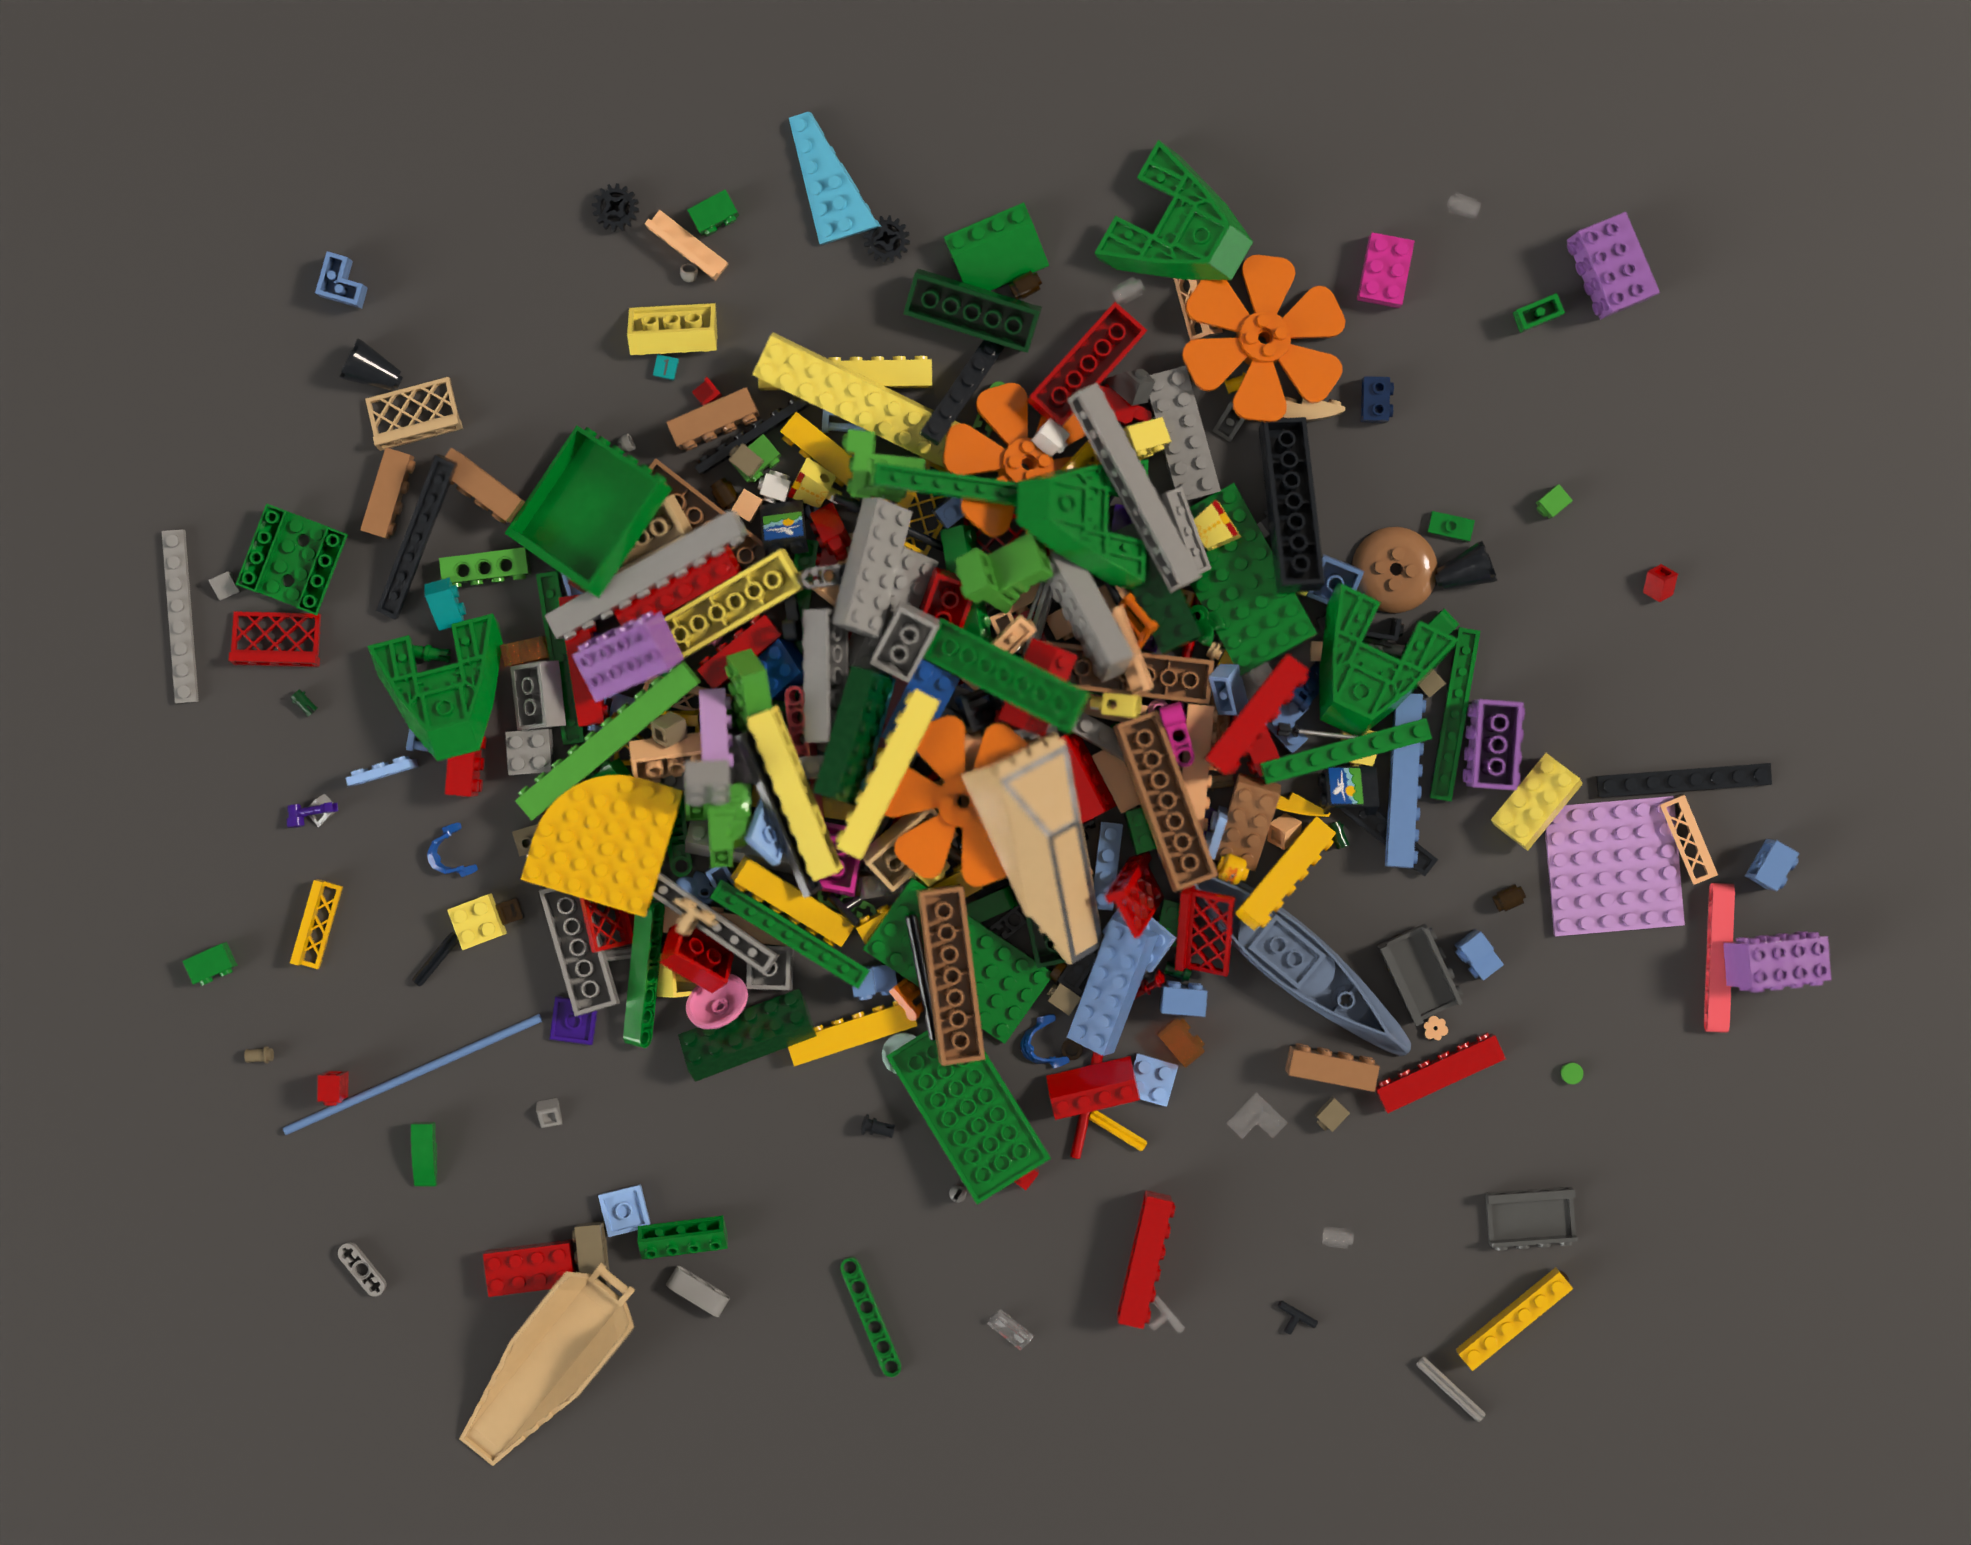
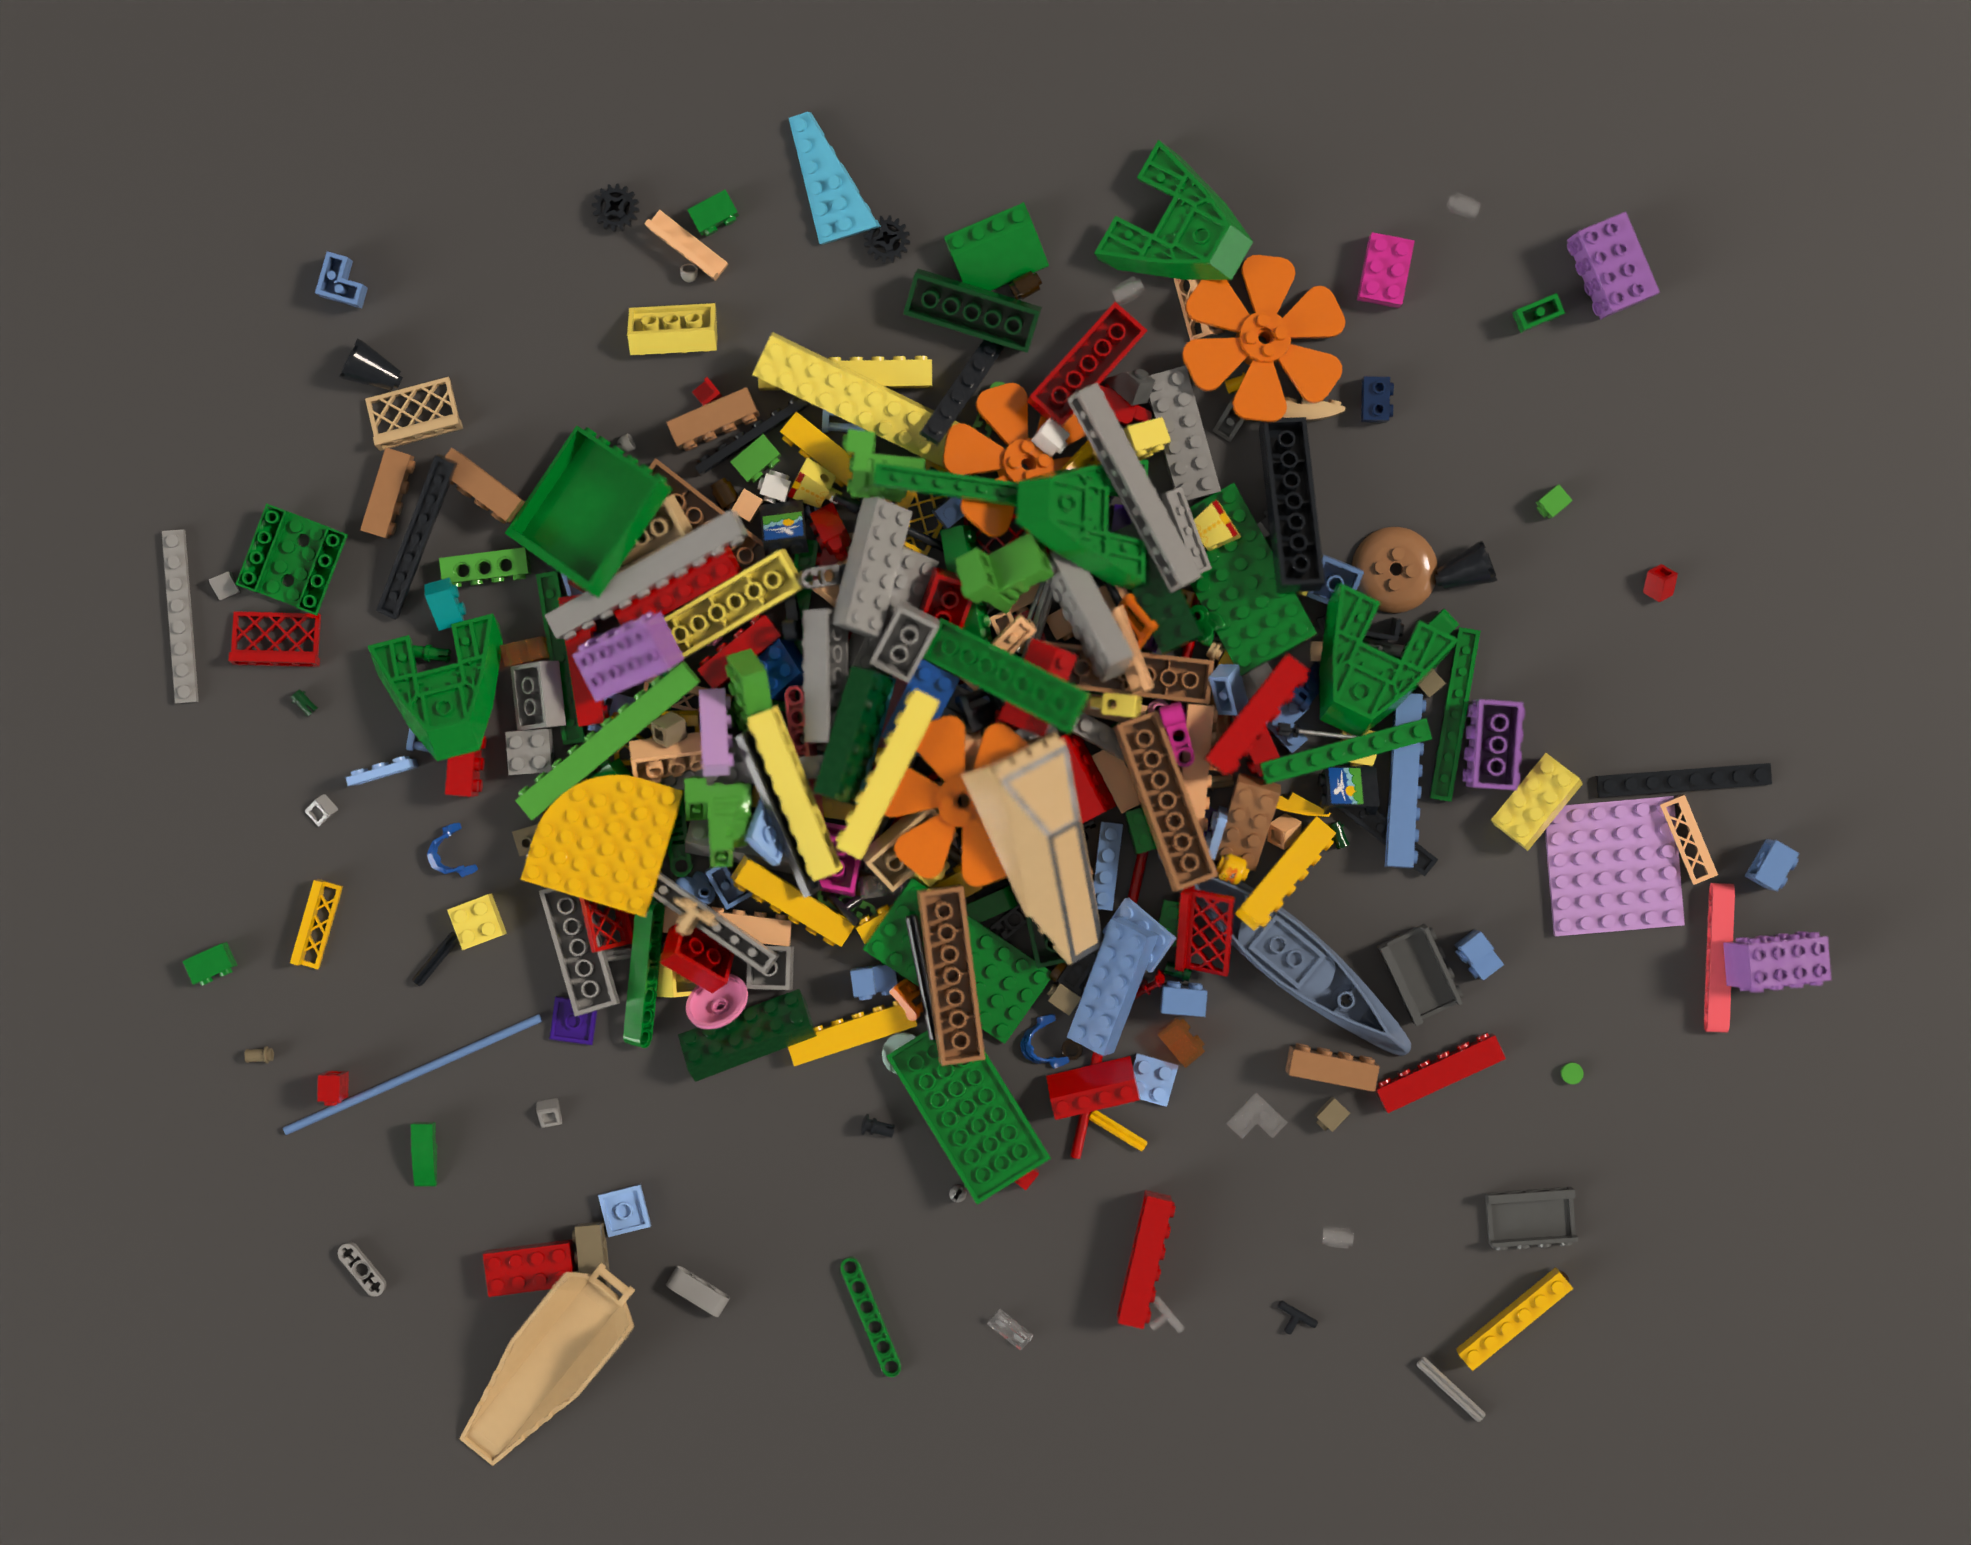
(296, 813): dark purple brick -> none
(509, 911): dark brown tile -> none
(666, 367): teal tile -> none
(682, 1237): green brick -> none
(707, 782): light grey brick -> none
(745, 460): dark tan brick -> none
(789, 934): green plate -> none
(1128, 880): red fence -> none
(1441, 1030): light nougat plant -> none
(1450, 526): green plate -> none
(1509, 898): dark brown brick -> none

